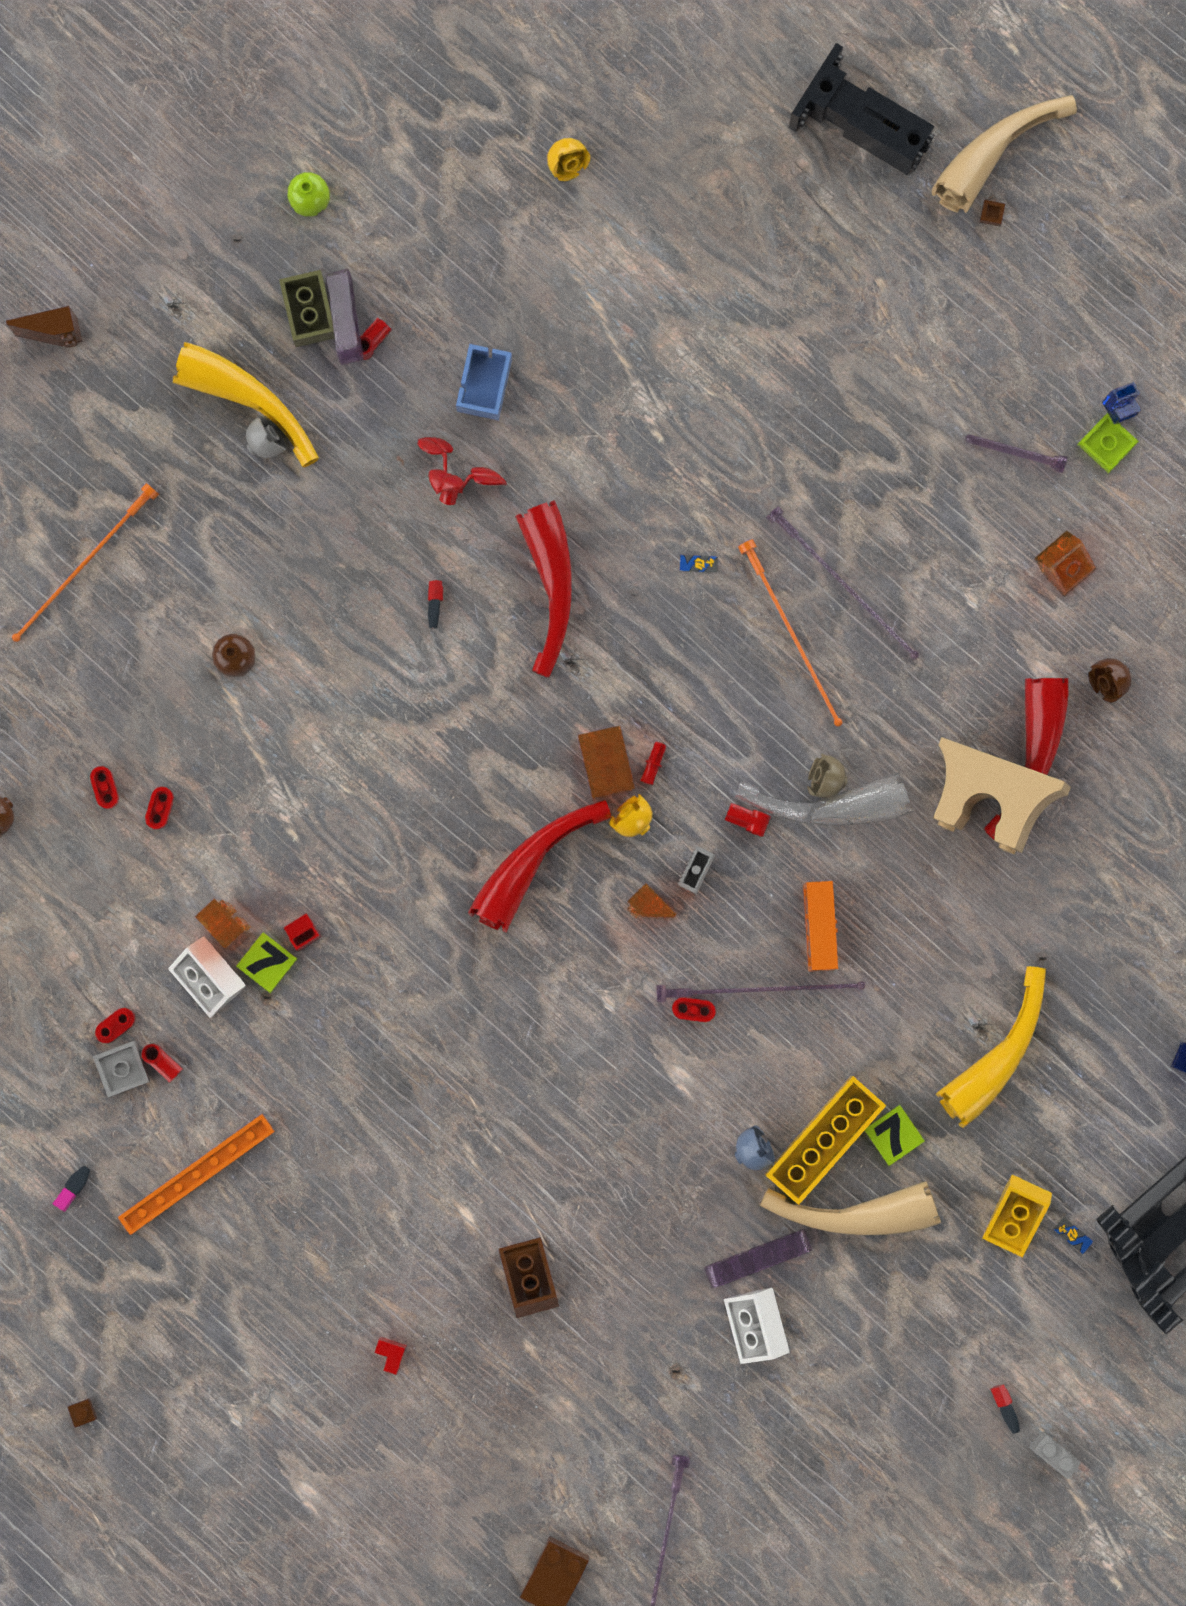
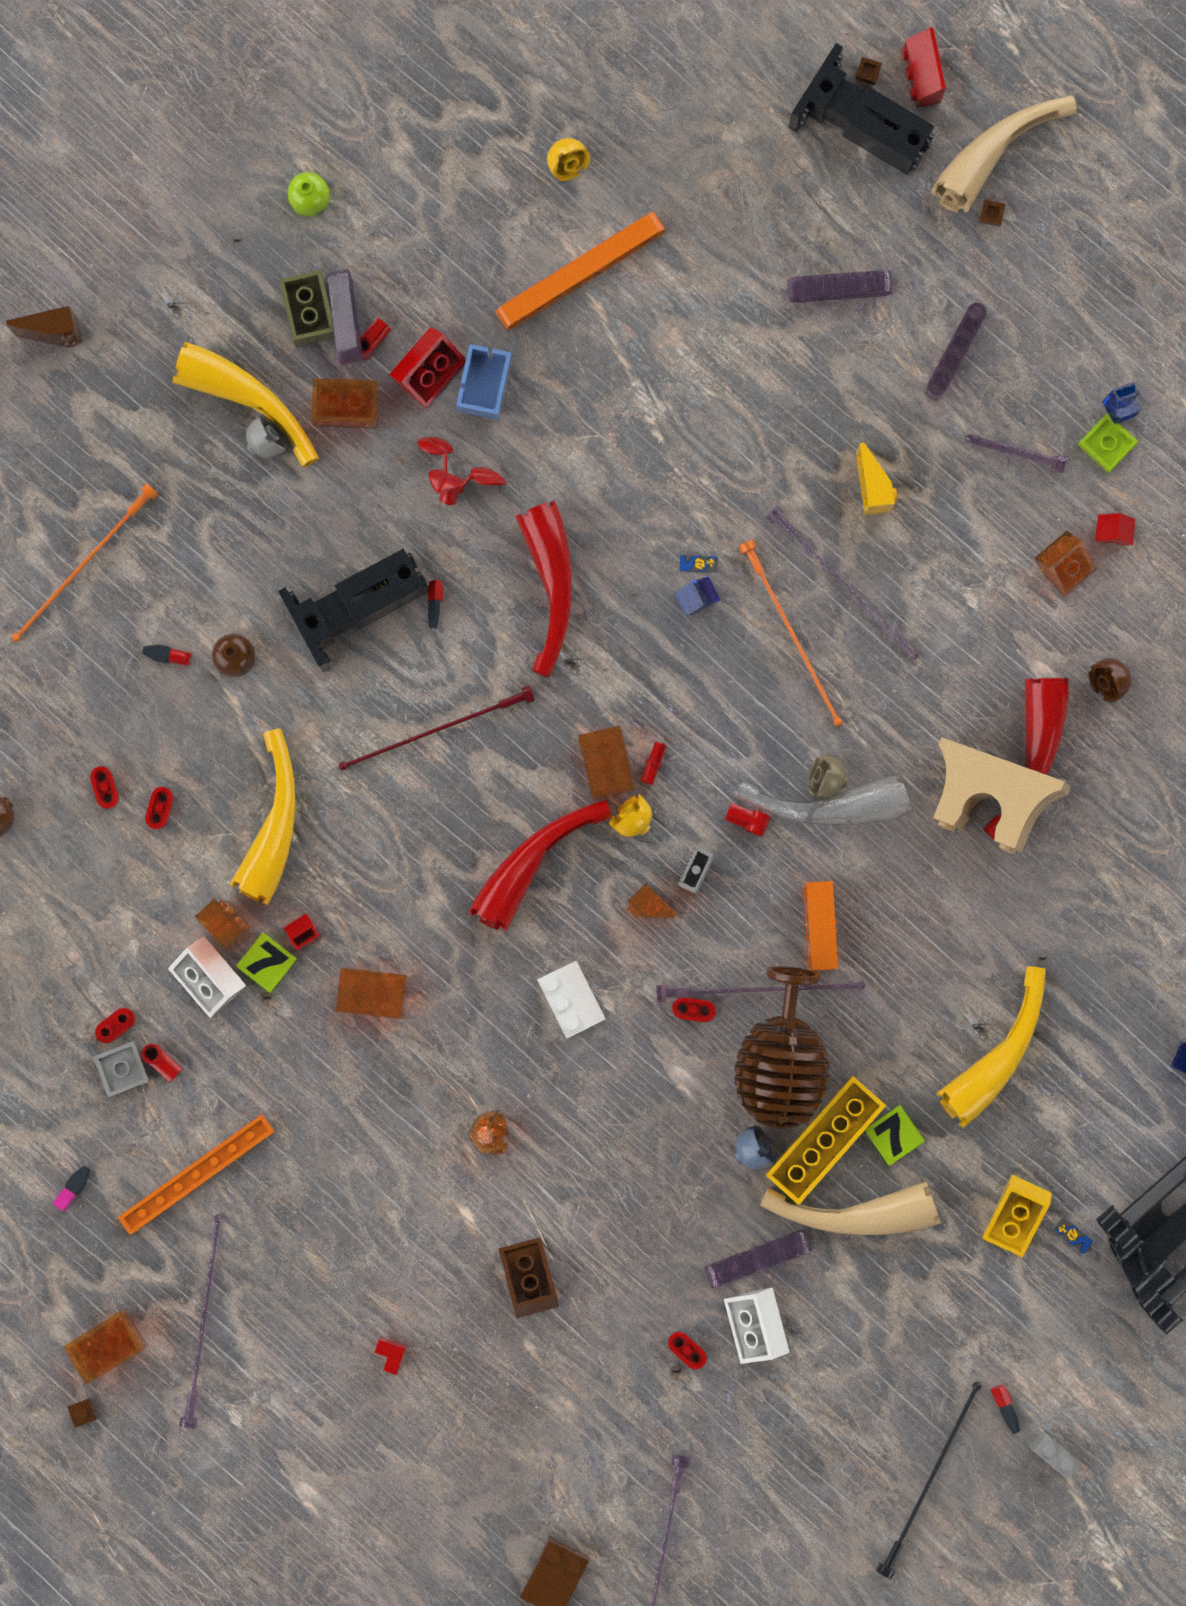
(105, 1346): none -> clear orange brick
(165, 654): none -> piece
(189, 1420): none -> clear purple piece
(267, 856): none -> yellow brick
(345, 403): none -> clear orange brick
(355, 602): none -> black brick
(371, 993): none -> clear orange brick
(428, 367): none -> red slope
(489, 1133): none -> clear orange cylinder
(526, 694): none -> dark red piece
(571, 999): none -> white slope
(580, 271): none -> orange beam
(686, 1350): none -> red plate
(697, 595): none -> clear blue piece
(783, 1061): none -> reddish brown plant
(839, 286): none -> clear purple beam
(868, 71): none -> reddish brown plate
(876, 487): none -> yellow slope
(886, 1568): none -> black piece
(924, 68): none -> red slope
(957, 341): none -> clear purple beam
(1115, 529): none -> red piece

